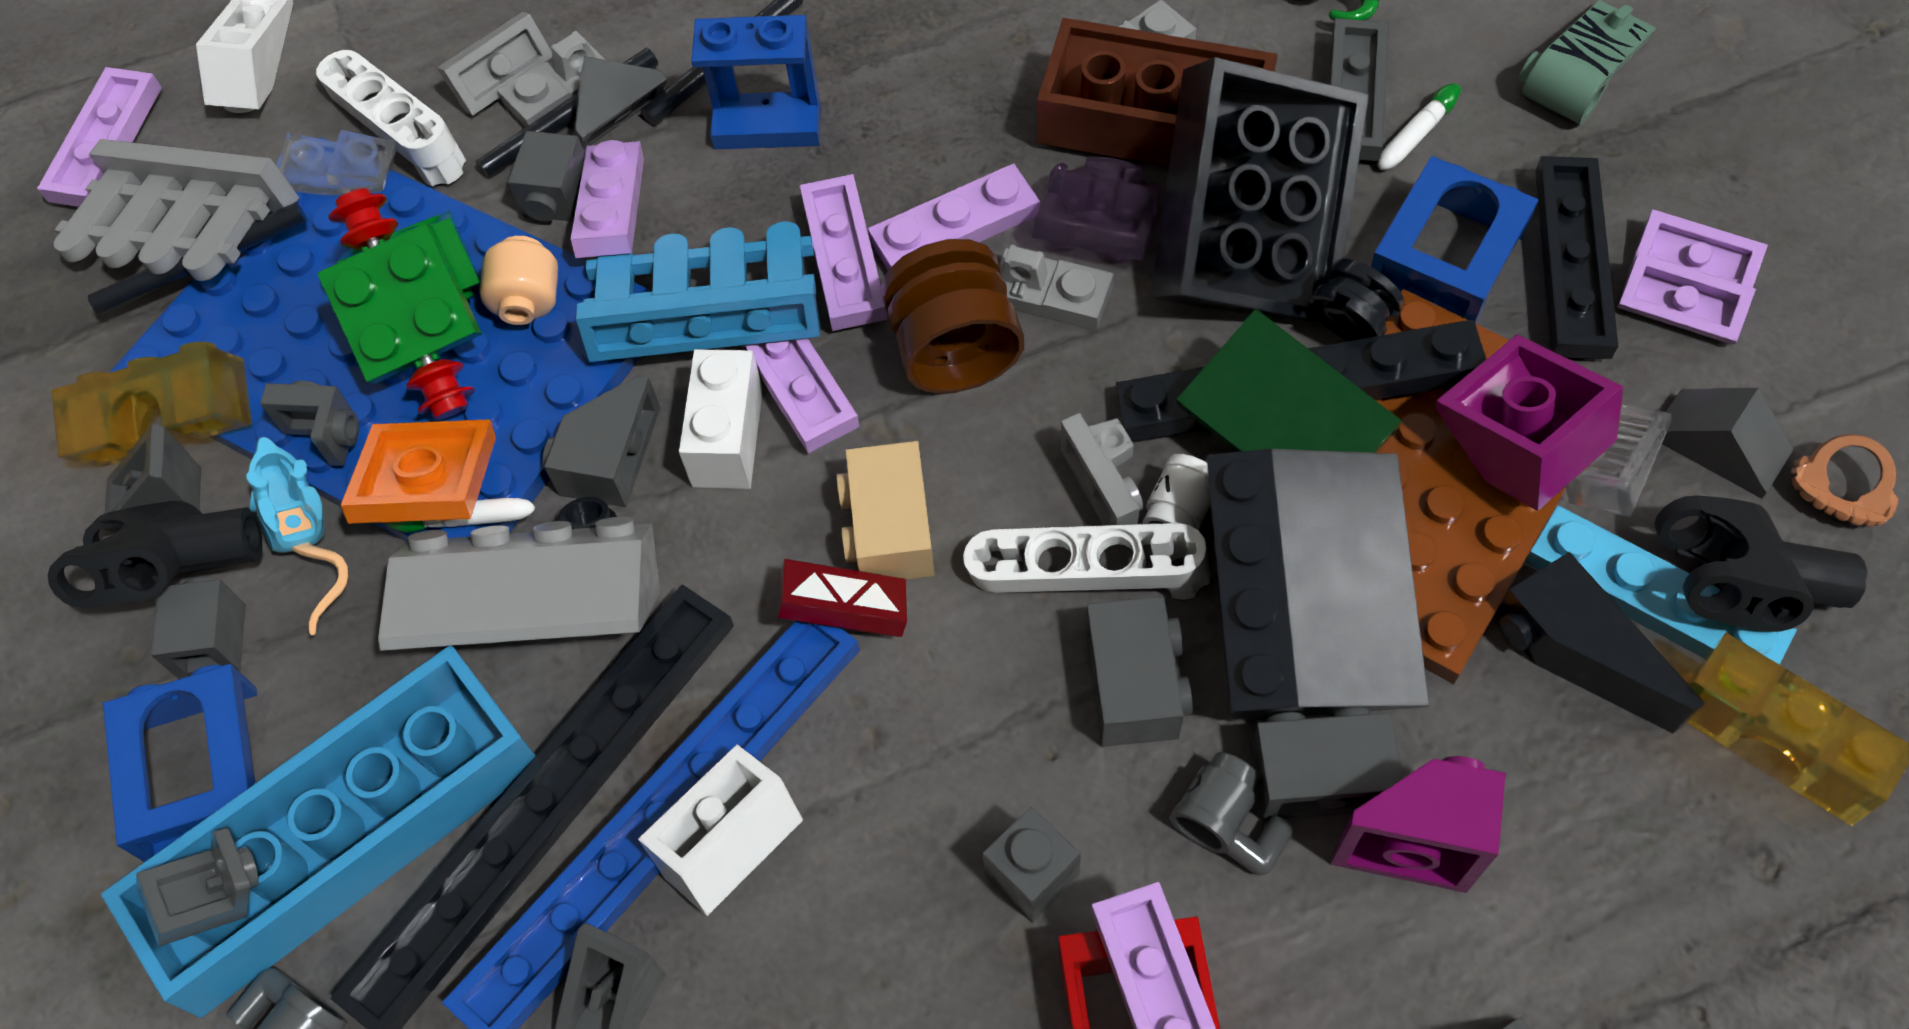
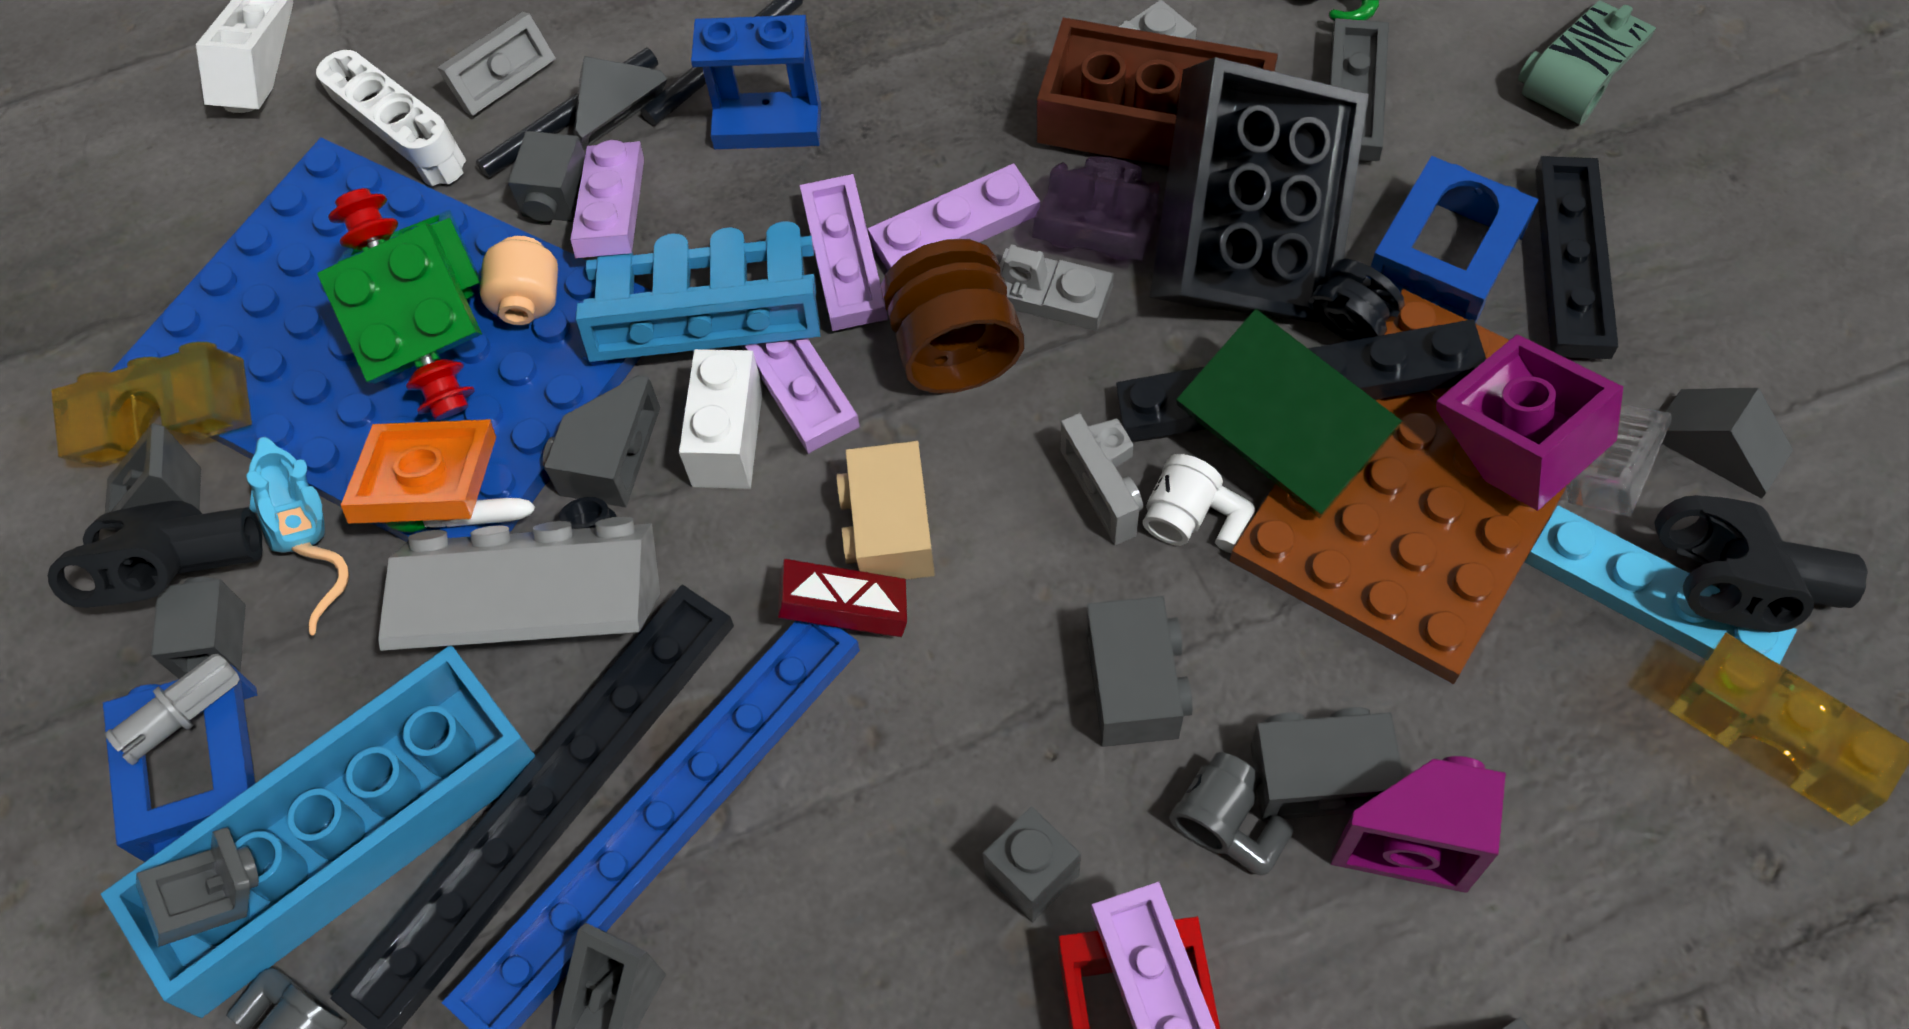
(110, 113): lavender plate -> none
(146, 282): black bar -> none
(173, 708): none -> light grey axle
(186, 183): light grey fence -> none
(314, 411): dark grey bracket -> none
(336, 167): clear slope -> none
(548, 83): light grey hinge -> none
(721, 829): white brick -> none
(1084, 571): white beam -> none
(1314, 583): slope -> none
(1422, 123): white piece -> none
(1587, 639): black slope -> none
(1692, 276): lavender slope -> none
(1869, 509): nougat piece -> none

